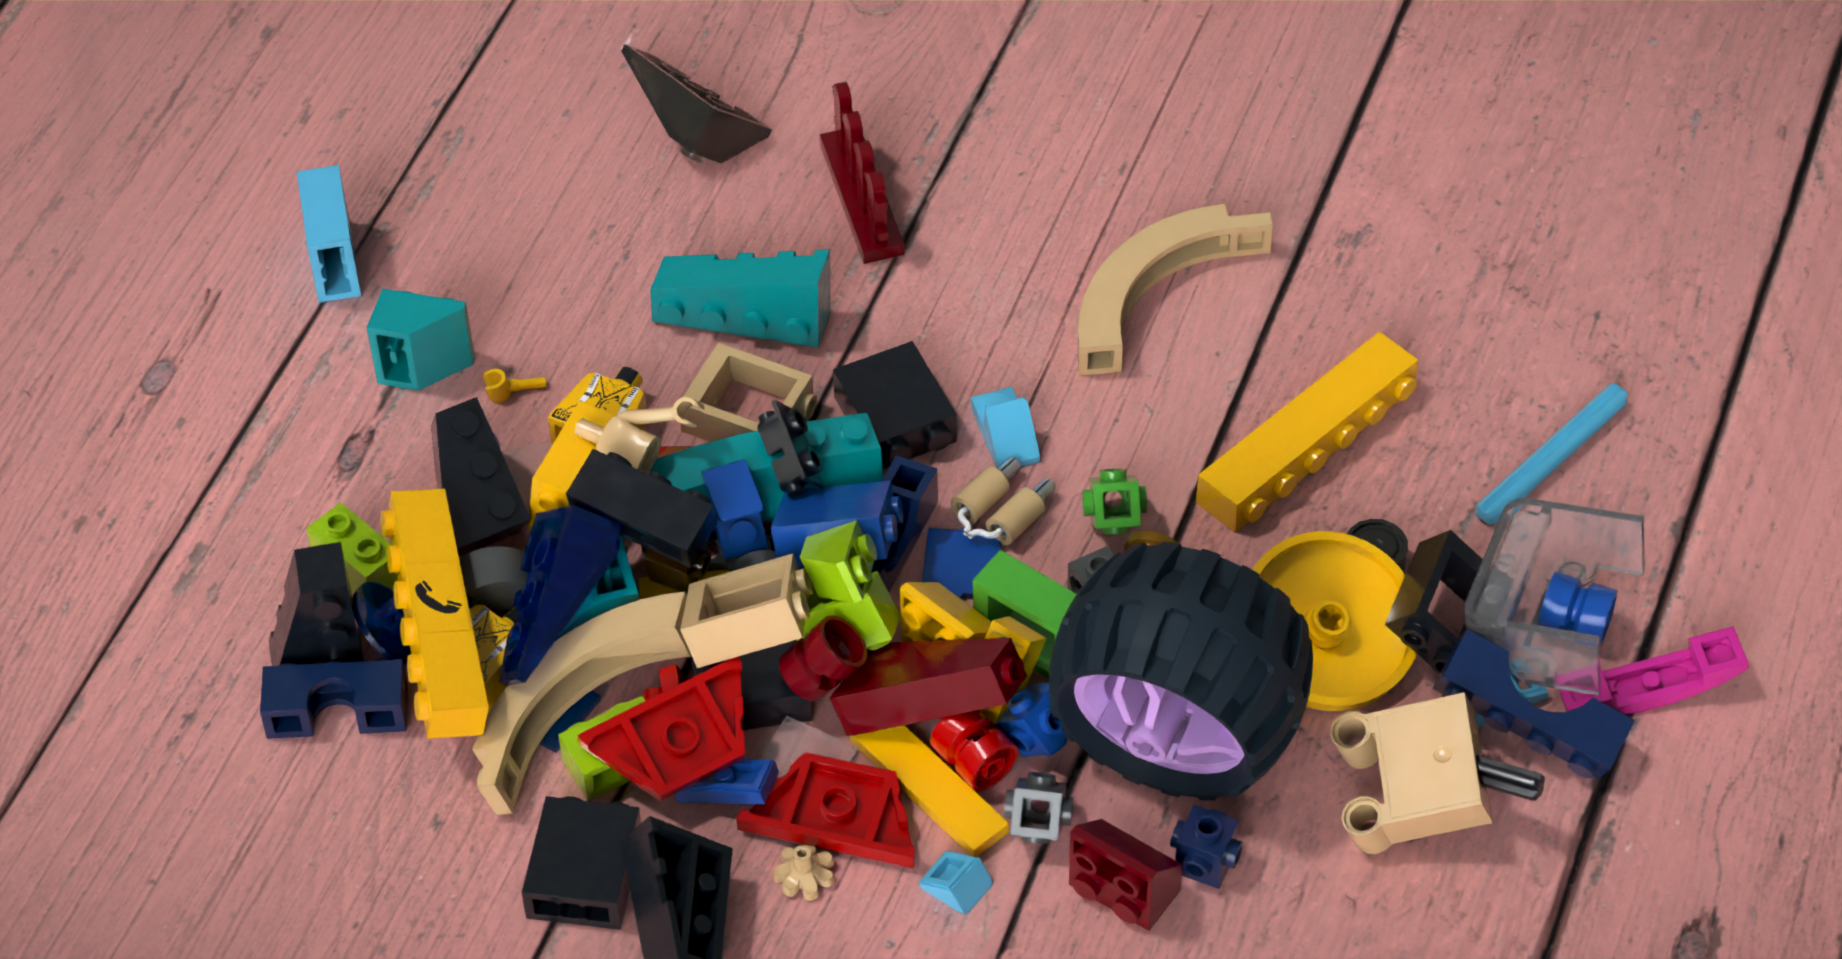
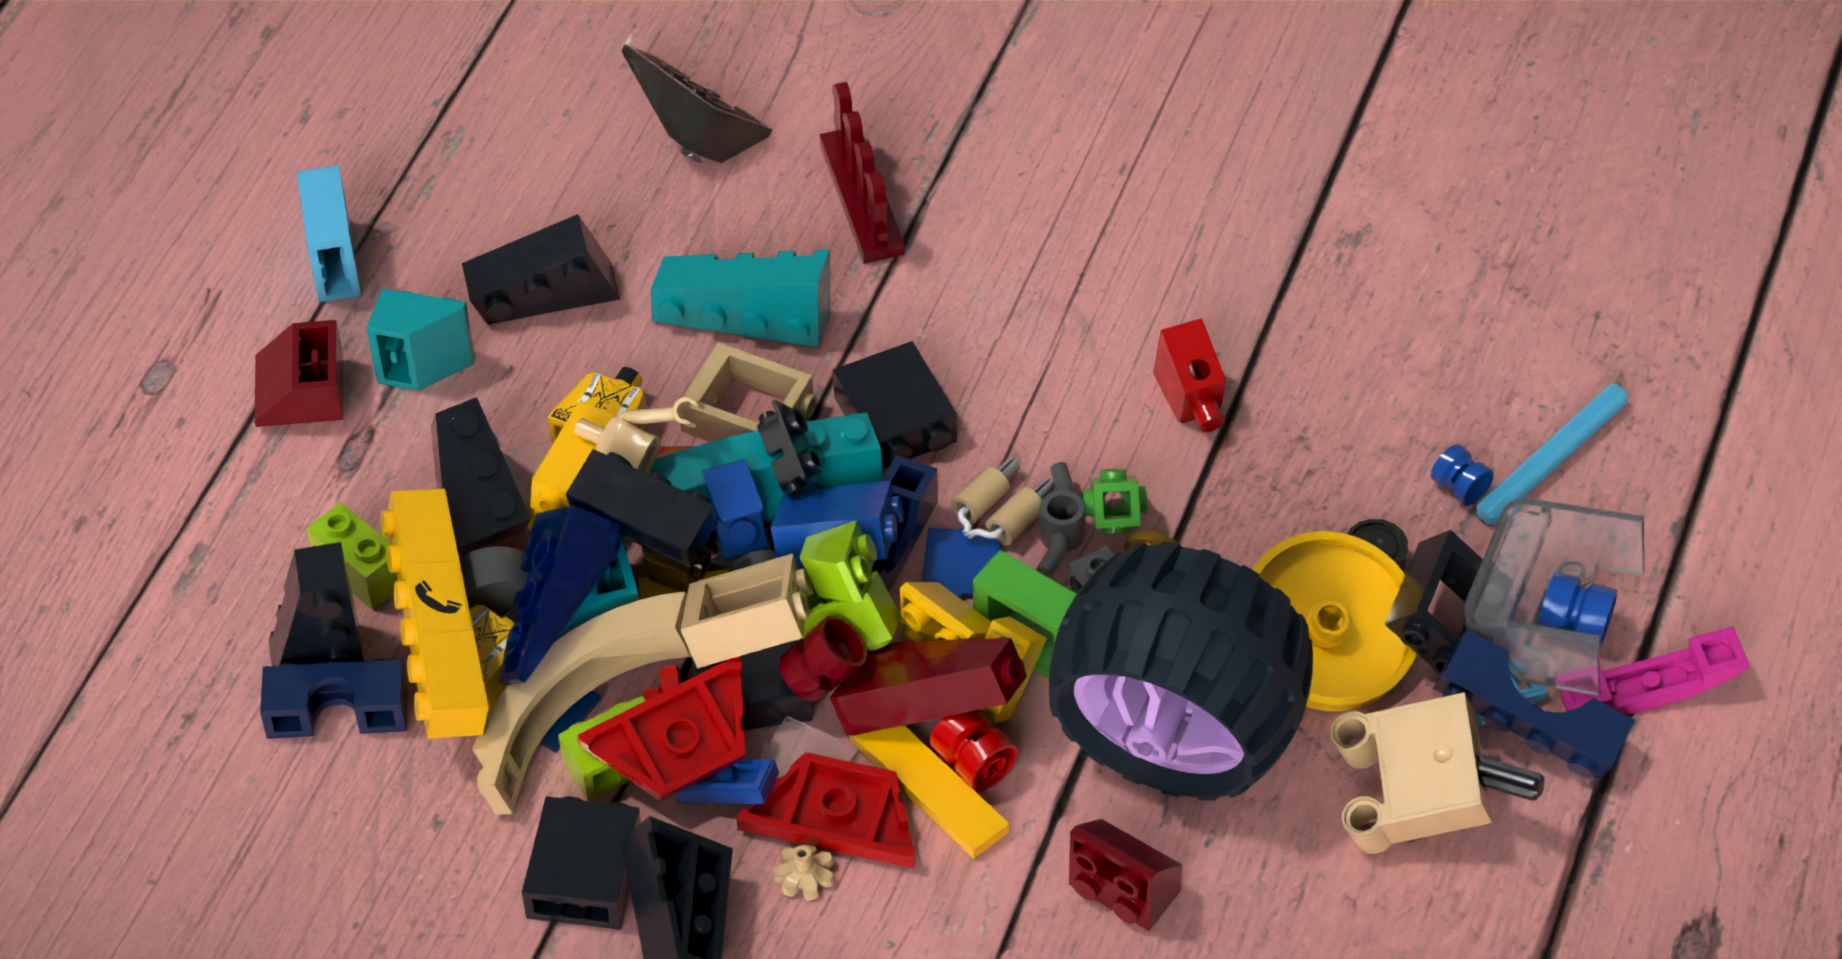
(300, 376): none -> dark red slope
(380, 620): clear blue piece -> none
(500, 388): yellow hand -> none
(541, 274): none -> black wedge
(957, 881): medium azure slope -> none
(1006, 426): medium azure slope -> none
(1031, 722): blue brick -> none
(1031, 823): dark grey brick -> none
(1060, 520): none -> dark grey piece
(1149, 258): tan arch -> none
(1190, 374): none -> red torso
(1207, 845): dark blue brick -> none
(1307, 432): yellow brick -> none
(1462, 474): none -> blue wheel

